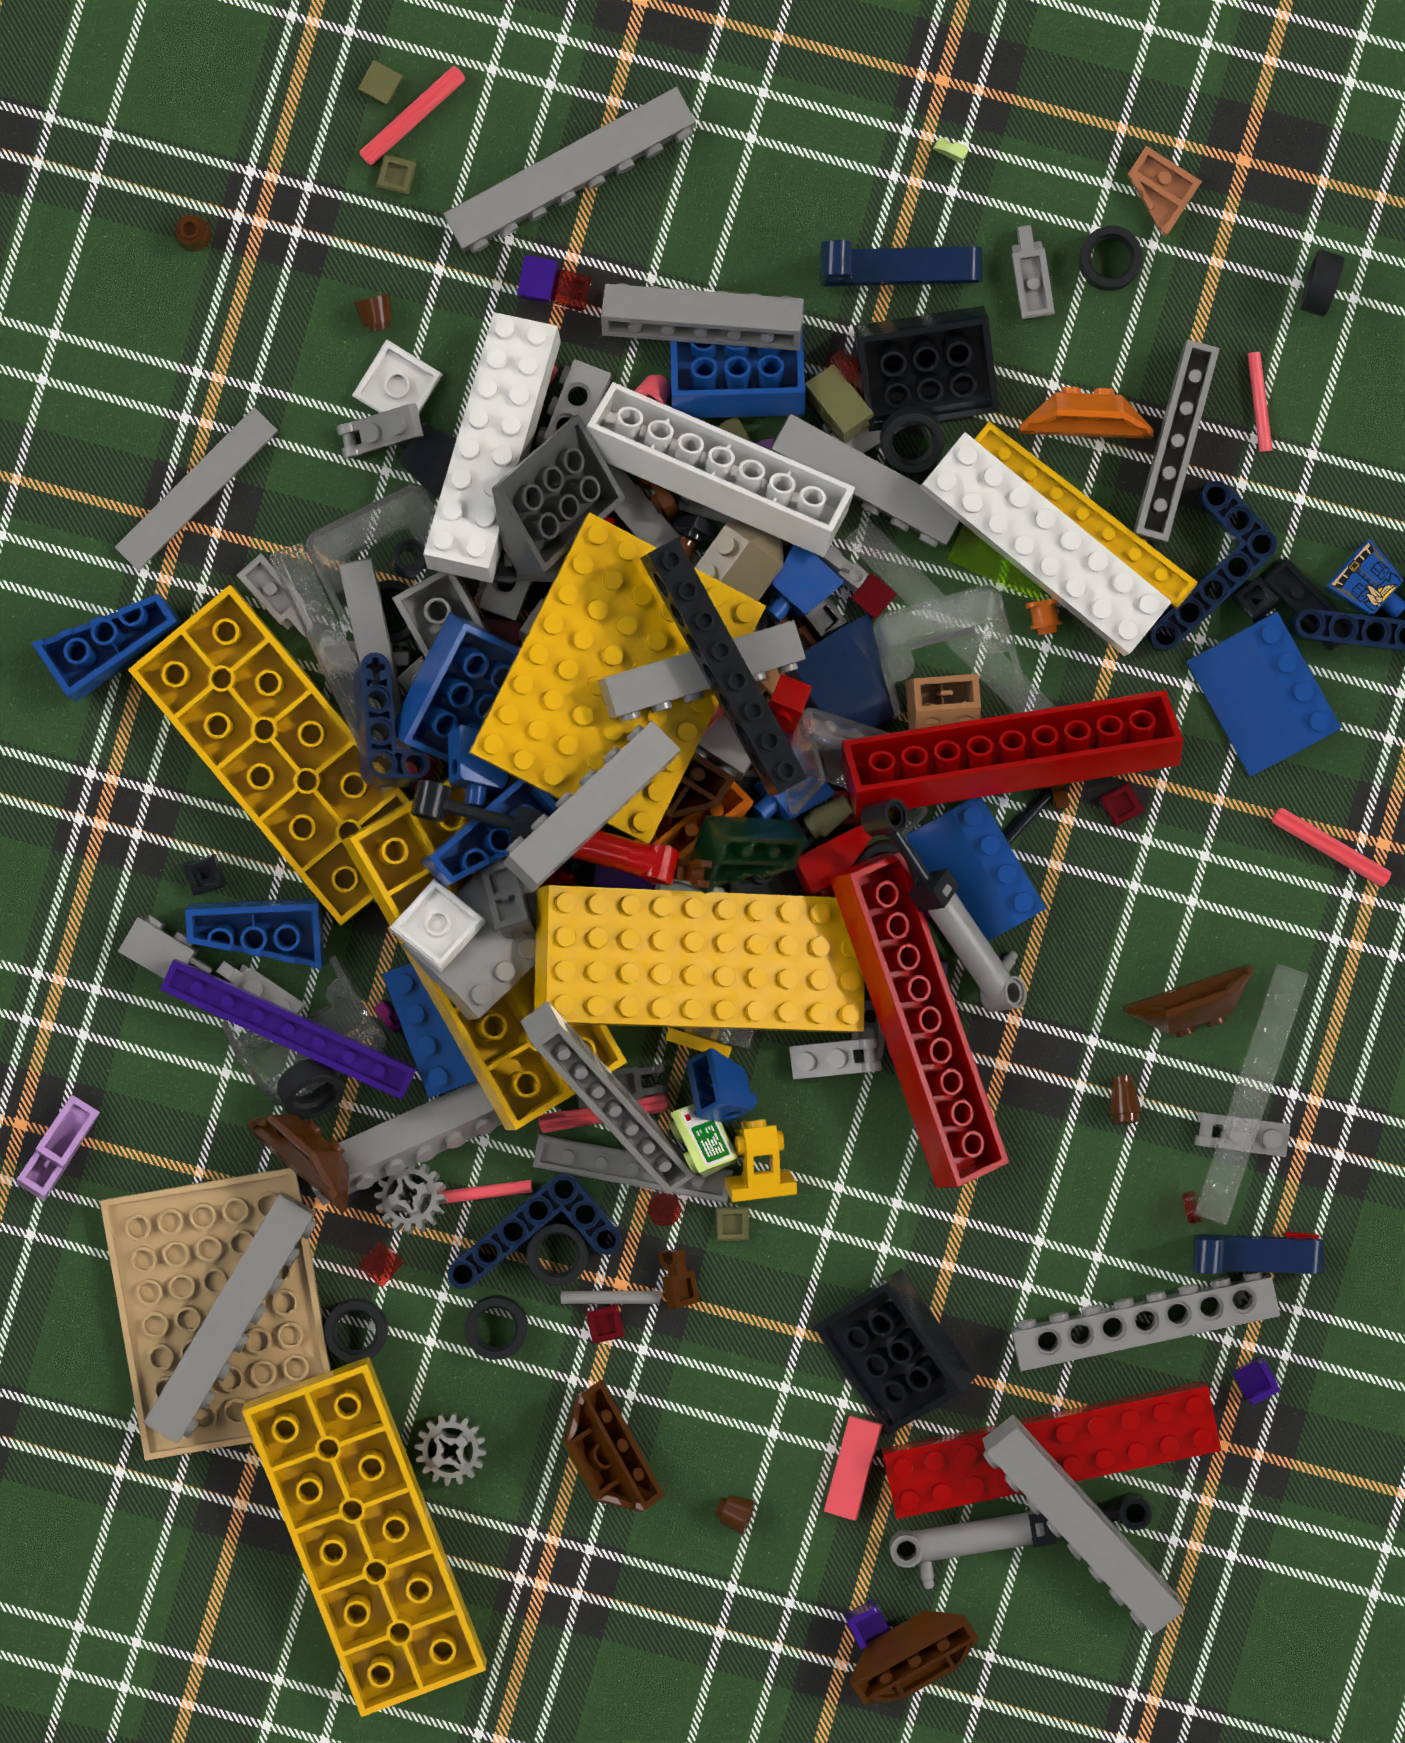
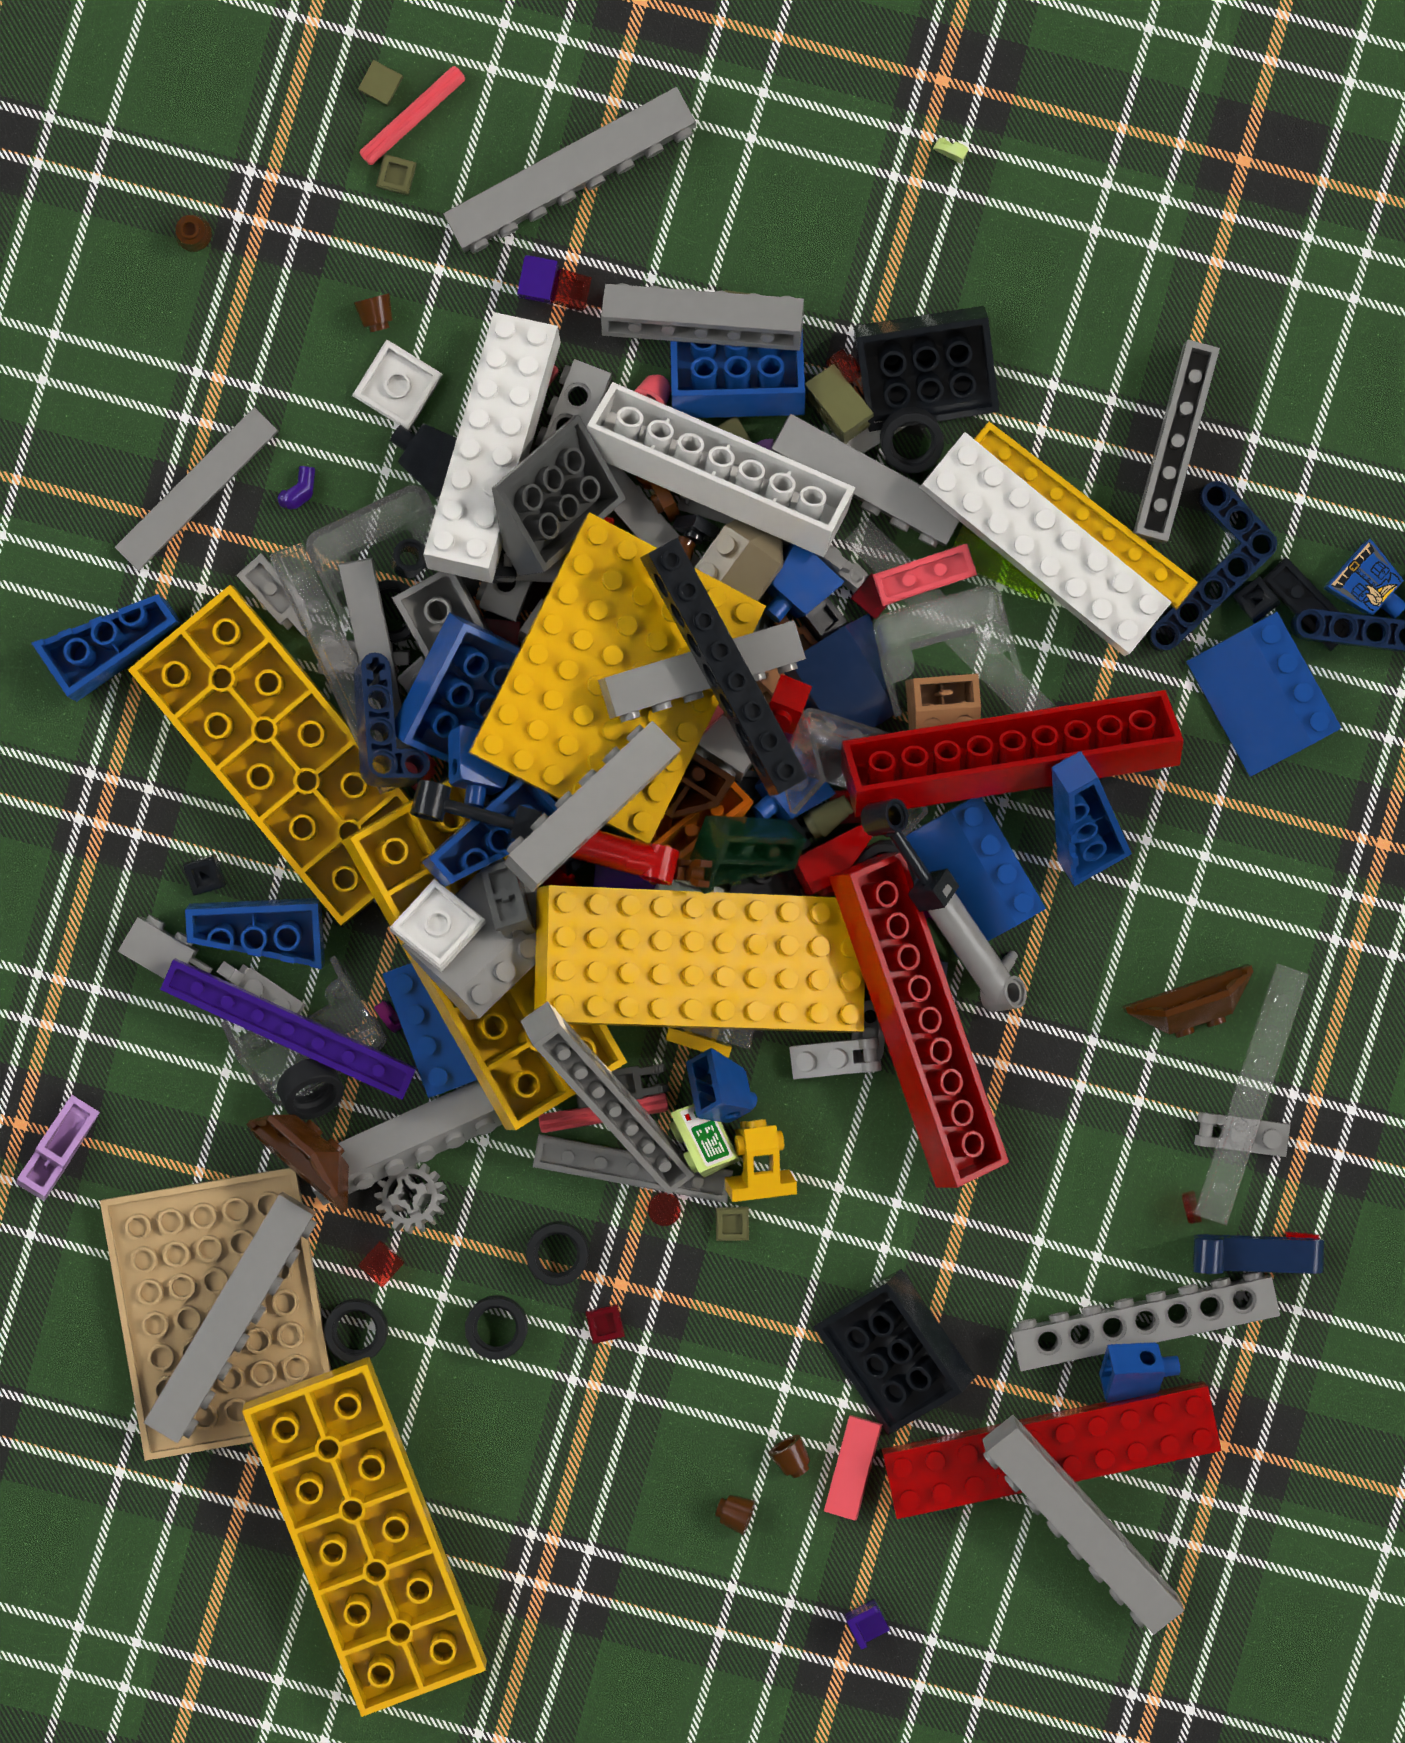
(299, 493): none -> dark purple arm
(380, 430): light grey plate -> none
(461, 1460): light grey gear -> none
(488, 1191): coral bar -> none
(531, 1224): dark blue beam -> none
(608, 1453): reddish brown wedge -> none
(610, 1297): light grey bar -> none
(681, 1283): reddish brown plate -> none
(791, 1456): none -> reddish brown hat
(898, 266): dark blue beam -> none
(912, 1656): reddish brown wedge -> none
(924, 574): none -> coral tile
(994, 1535): light grey piece -> none
(1027, 816): black bar -> none
(1031, 276): light grey hinge -> none
(1044, 616): orange brick -> none
(1084, 821): none -> blue wedge
(1087, 416): orange wedge -> none
(1121, 804): dark red tile -> none
(1124, 1101): reddish brown cone -> none
(1128, 240): black tyre -> none
(1135, 1370): none -> blue torso
(1162, 187): nougat wing -> none
(1256, 1381): dark purple panel -> none
(1259, 402): coral bar -> none
(1321, 283): black tyre -> none
(1331, 847): coral axle -> none

